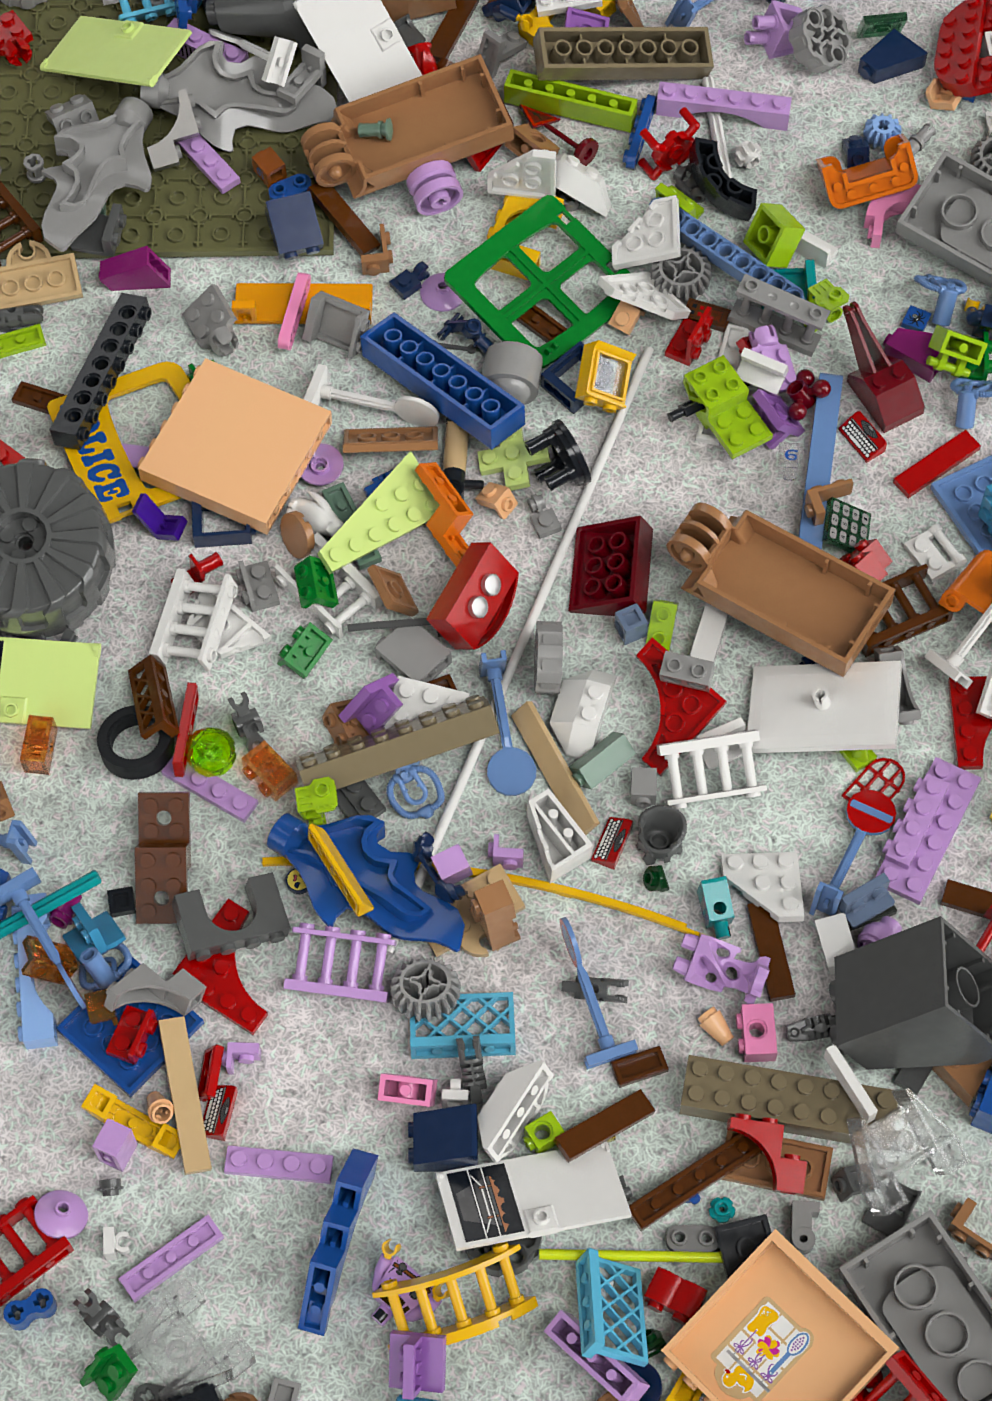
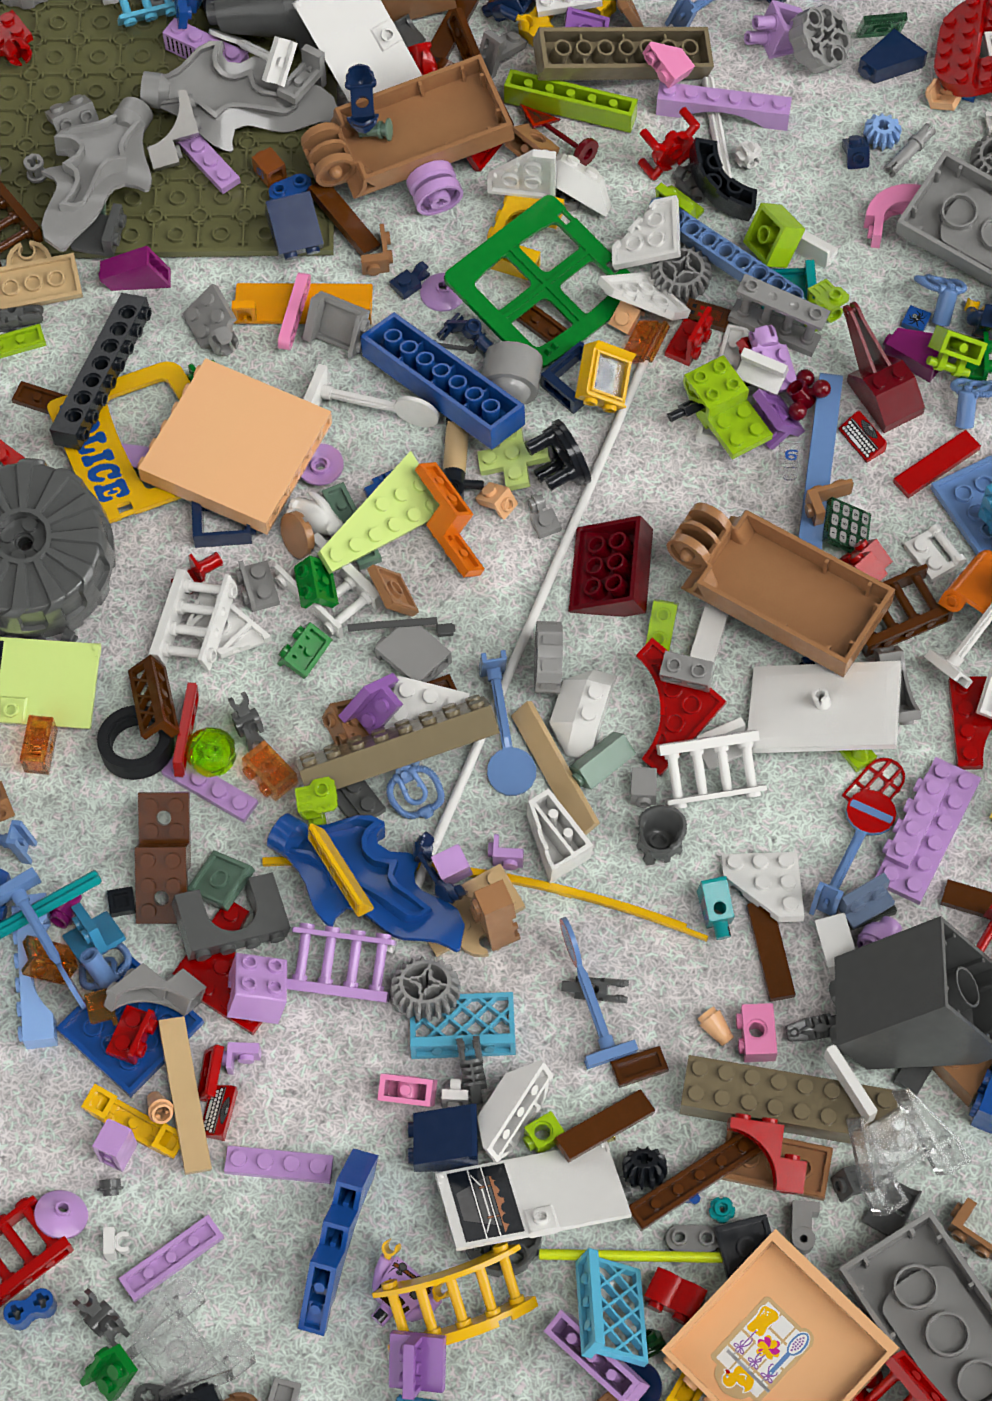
(116, 50): yellowish green door -> none
(160, 525): dark purple bracket -> none
(221, 880): none -> sand green tile
(257, 988): none -> lavender piece
(295, 882): tile -> none
(360, 82): none -> dark blue piece
(390, 439): medium nougat tile -> none
(462, 34): none -> reddish brown tile
(475, 598): red piece -> none
(612, 842): slope -> none
(631, 624): sand blue brick -> none
(641, 122): blue plate -> none
(644, 1168): none -> black gear
(646, 339): none -> clear orange plate
(655, 879): dark green plate -> none
(668, 62): none -> bright pink slope
(704, 960): lavender hips -> none
(872, 179): orange windscreen -> none

